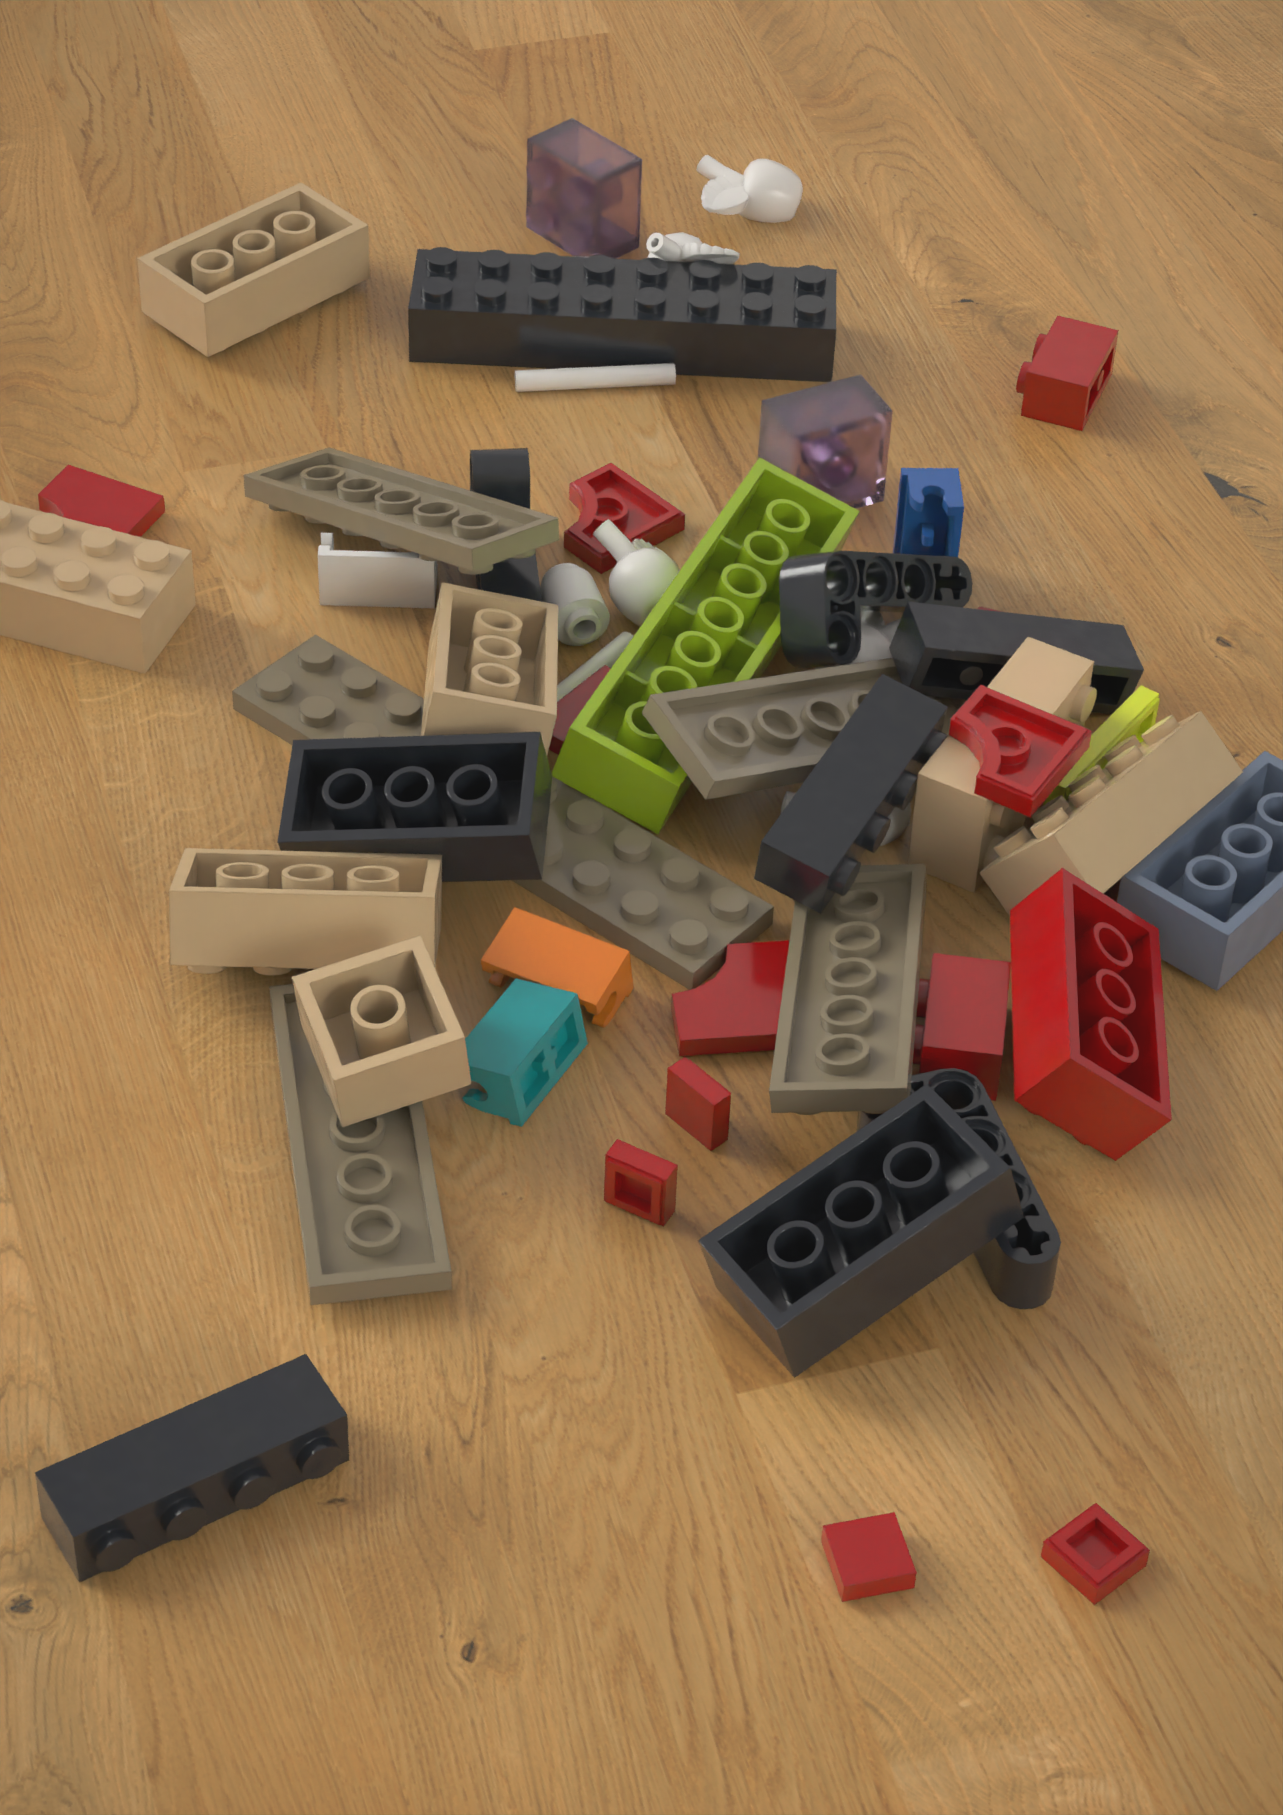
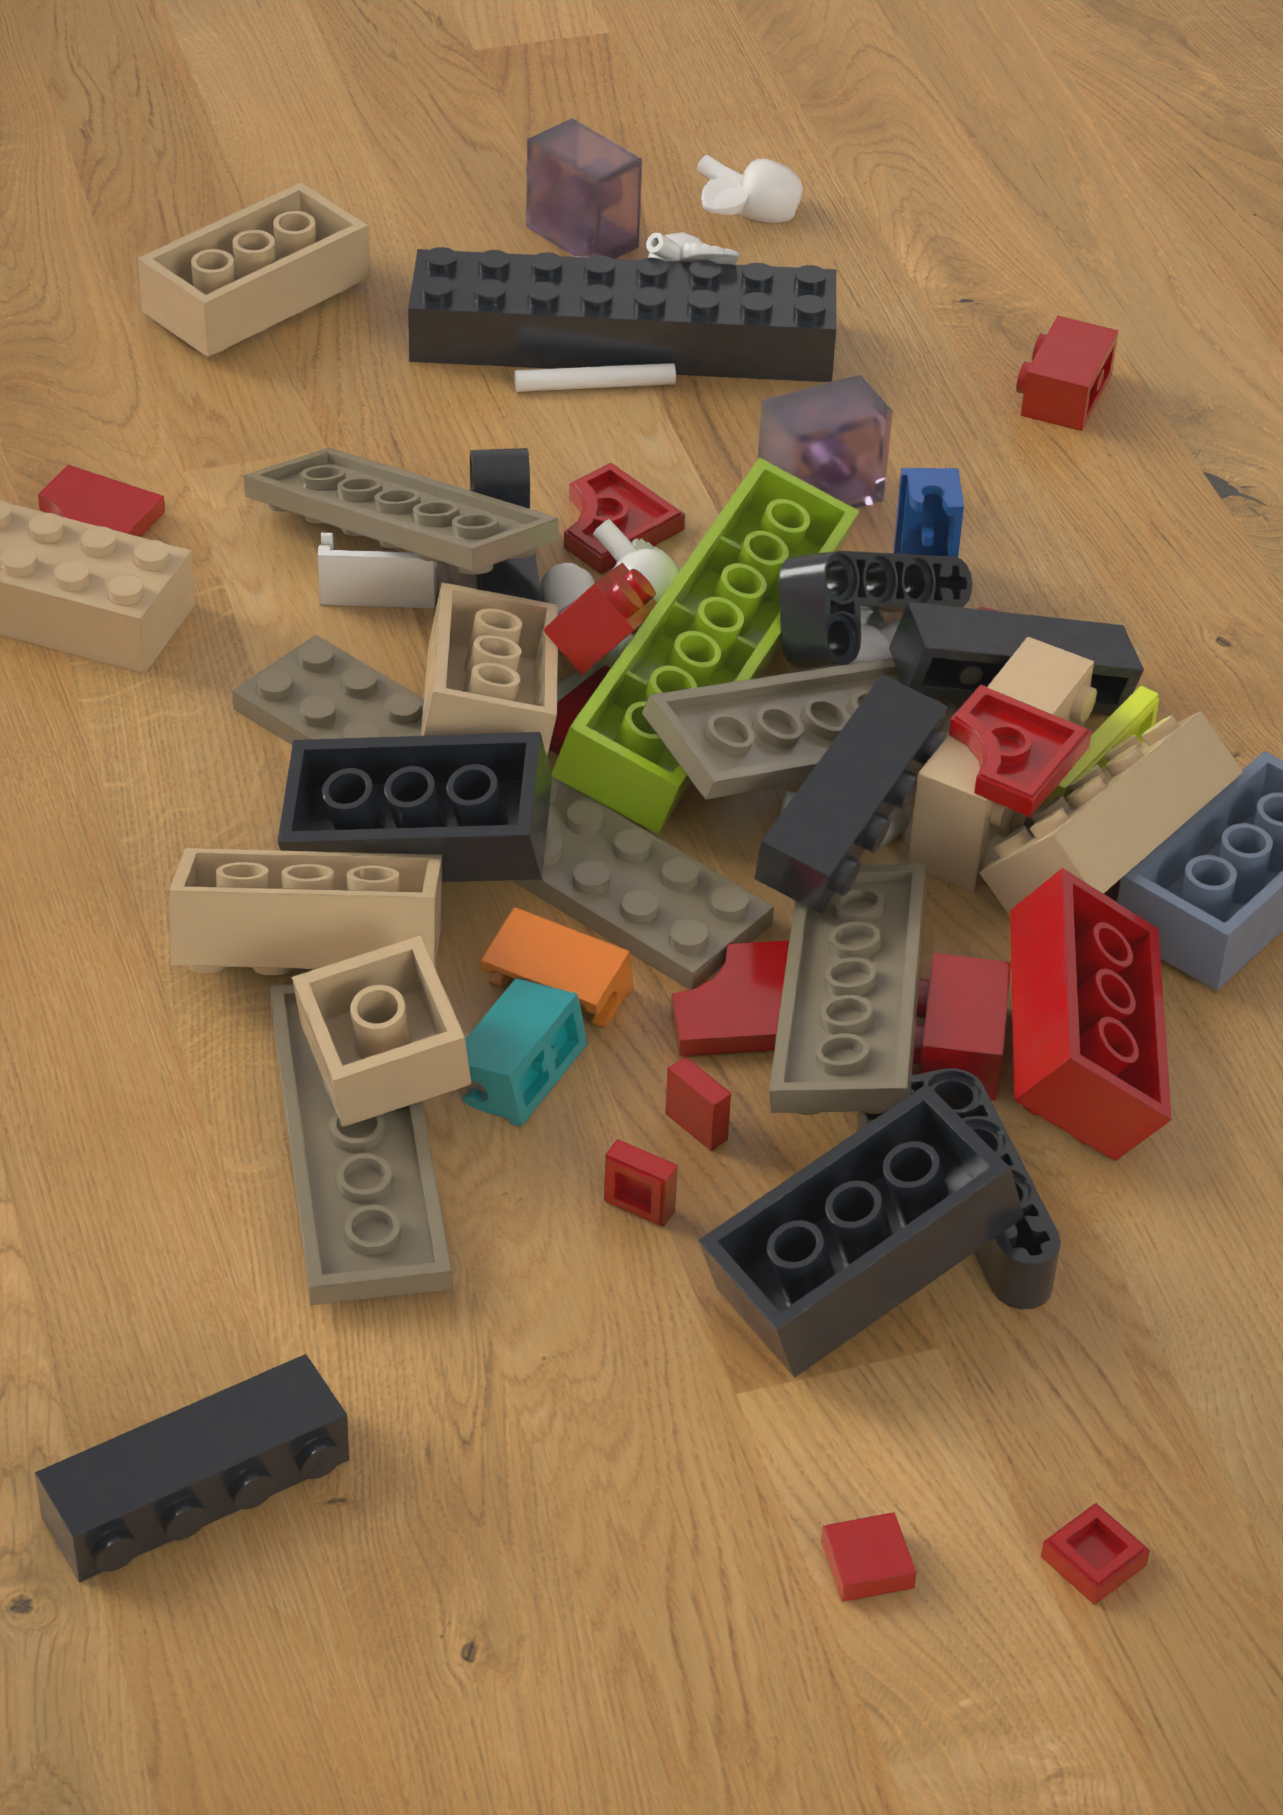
(602, 617): none -> red brick

